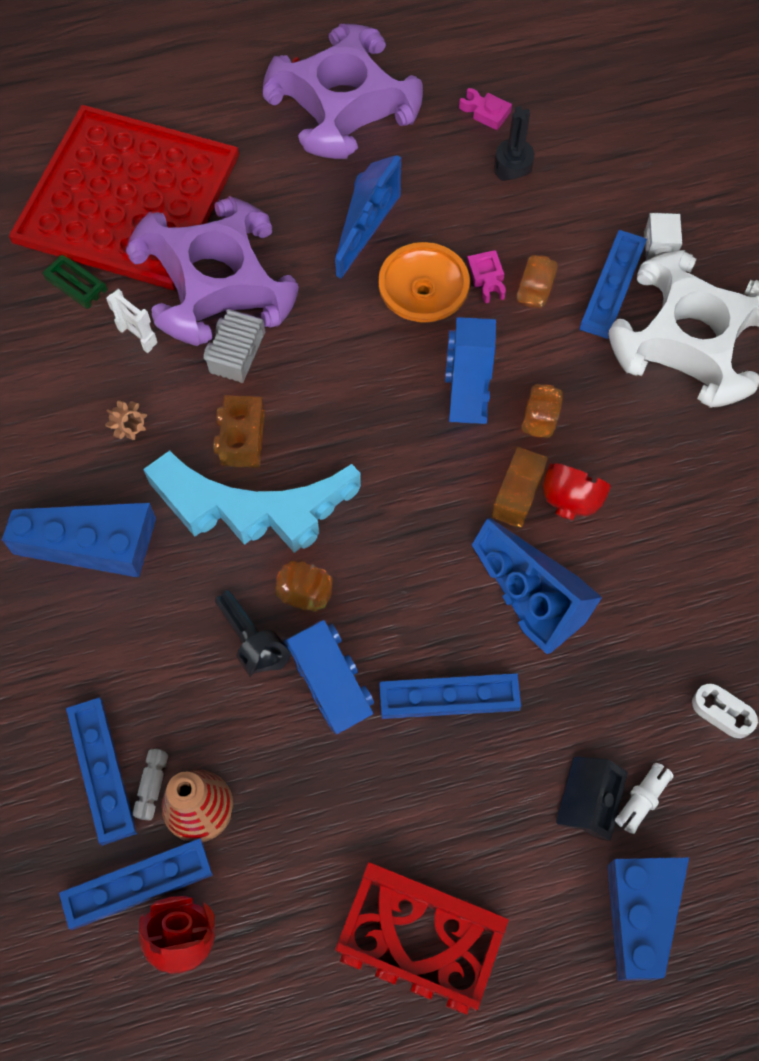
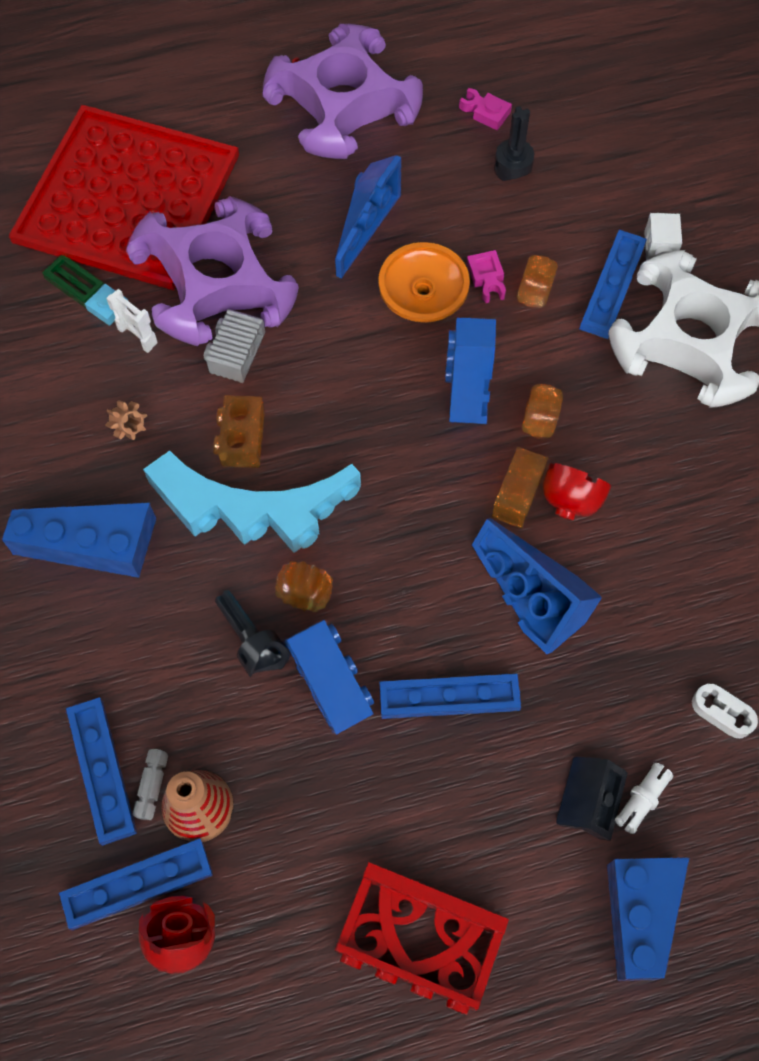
(99, 306): none -> medium azure plate

